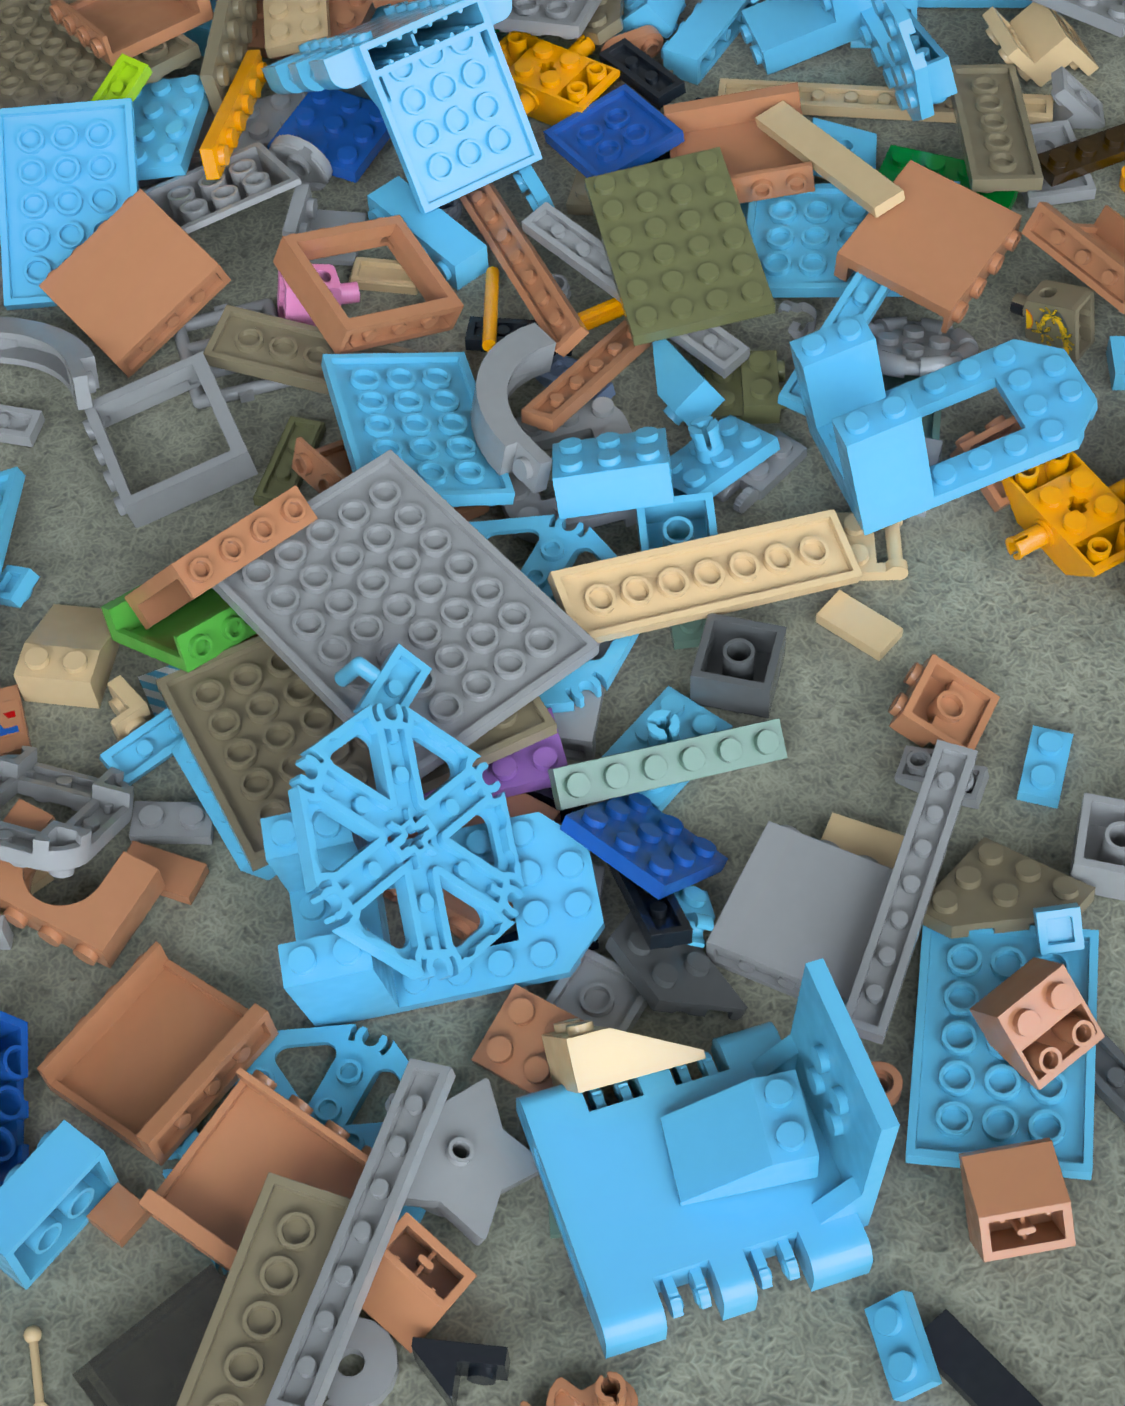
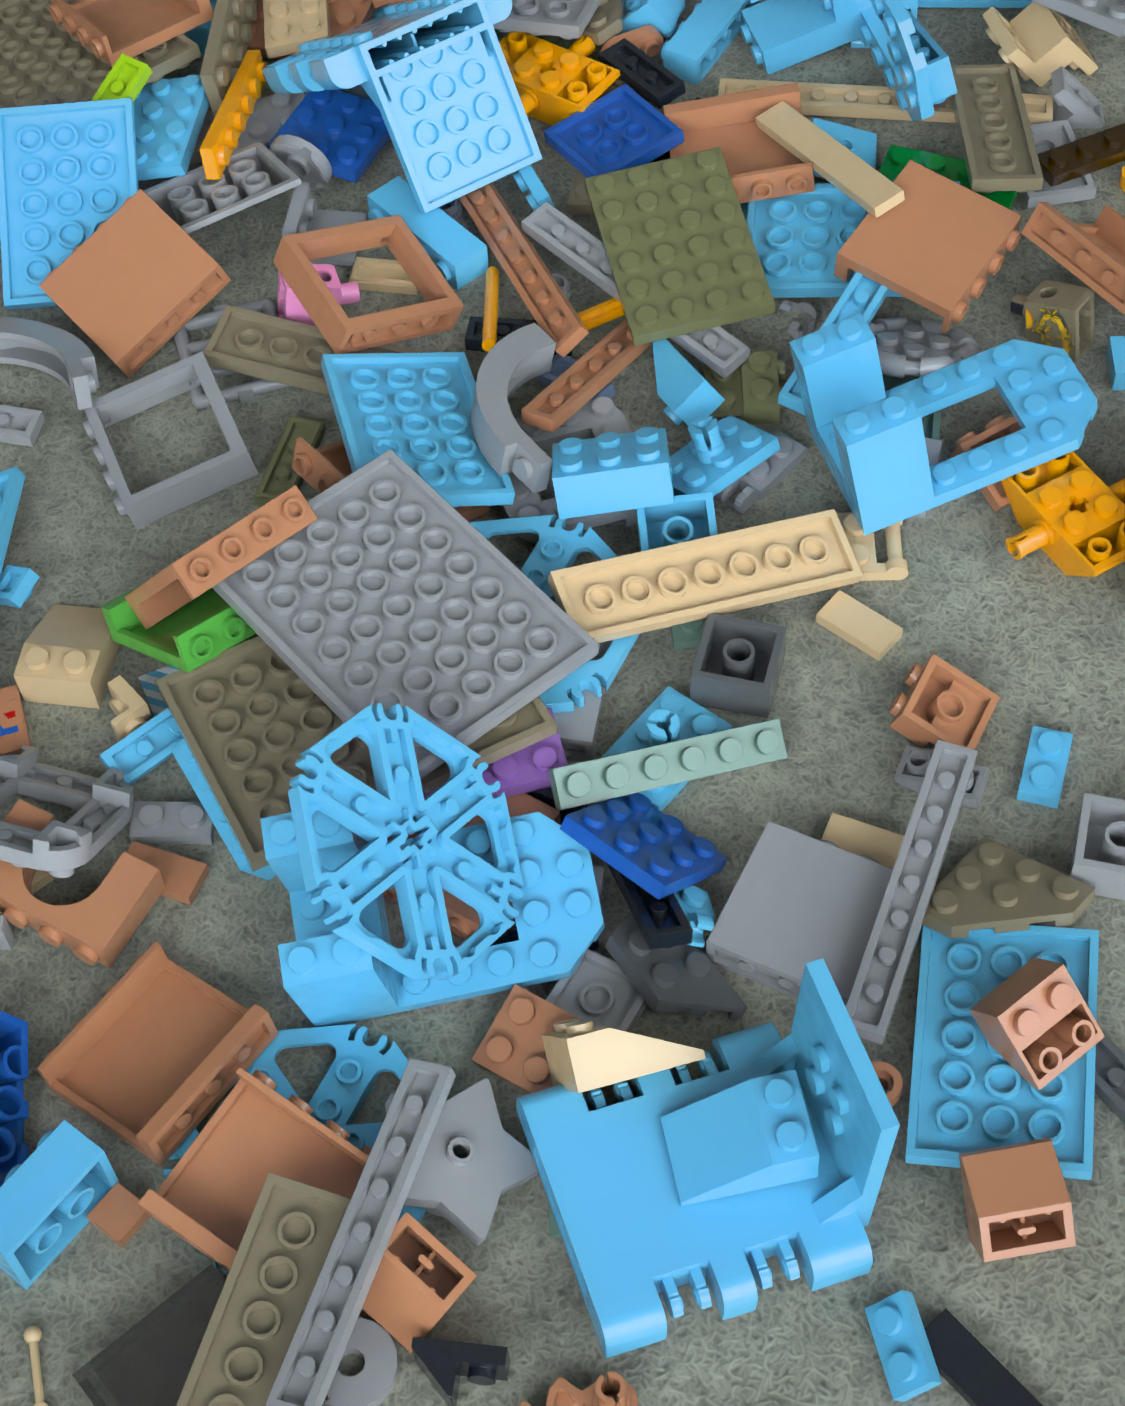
(392, 684): medium azure plate -> none
(1058, 928): medium azure plate -> none

